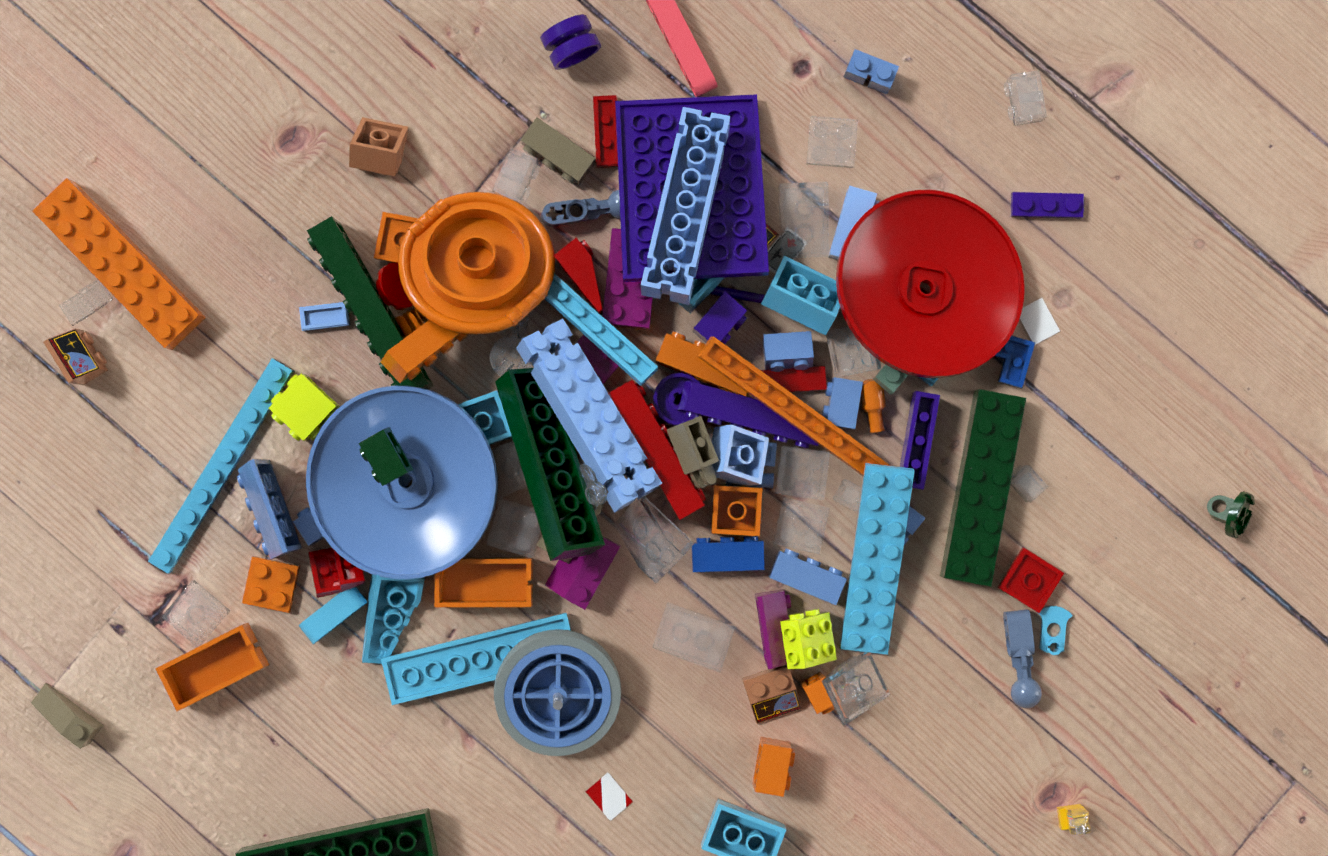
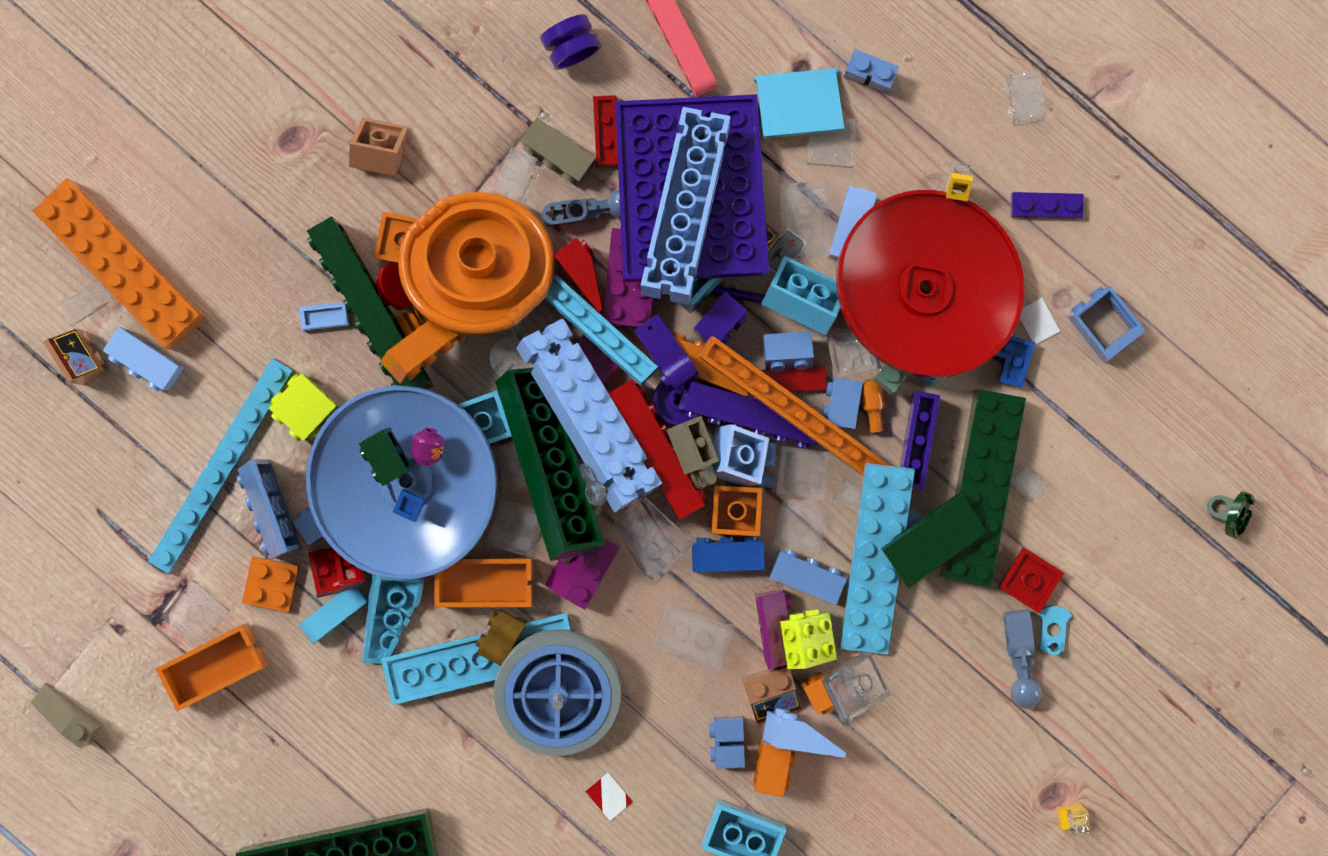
(143, 360): none -> light blue brick
(409, 505): none -> blue plate
(427, 447): none -> magenta head
(501, 637): none -> pearl gold brick
(666, 353): none -> dark purple door
(728, 739): none -> medium blue piece
(788, 732): none -> light blue slope
(799, 103): none -> medium azure piece
(933, 540): none -> dark green tile
(958, 179): none -> yellow leg
(1134, 331): none -> medium blue window

